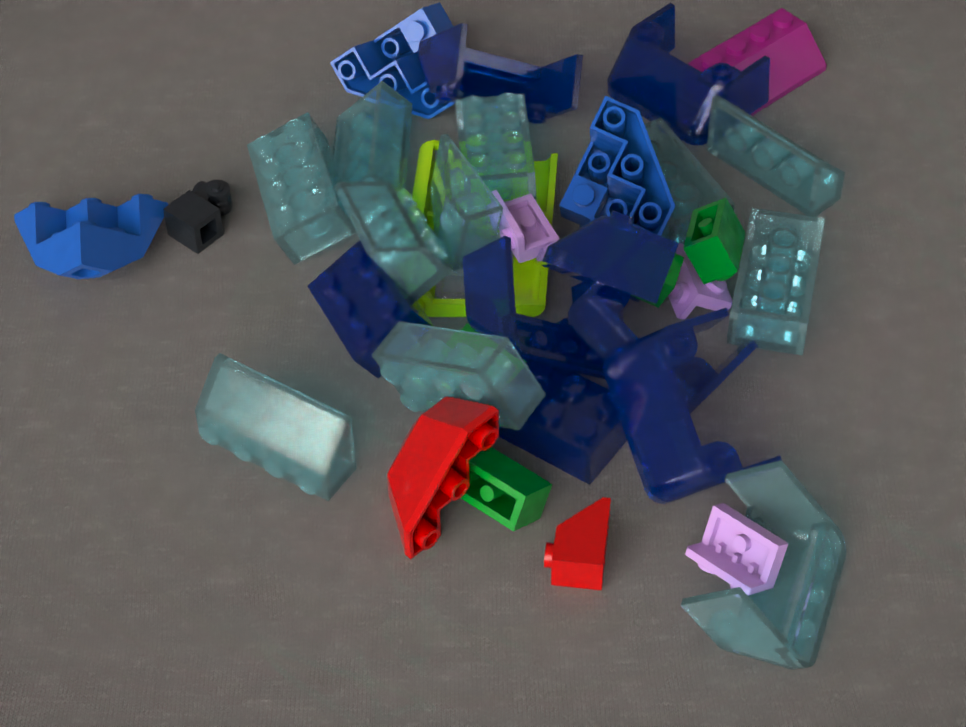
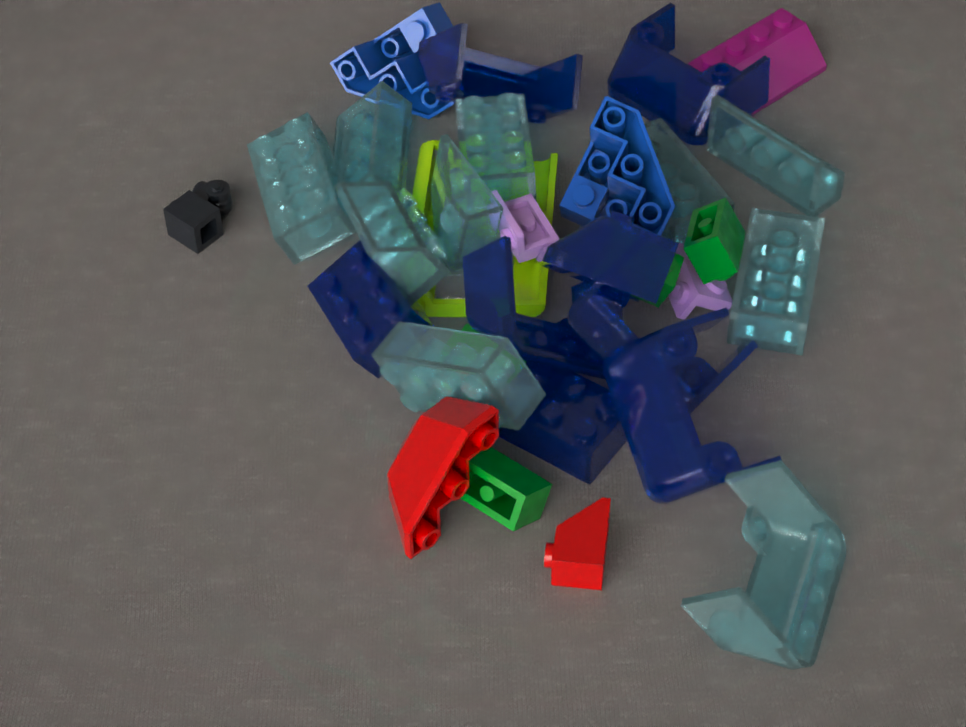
(89, 236): blue brick -> none
(276, 428): clear light blue slope -> none
(739, 551): lavender bracket -> none

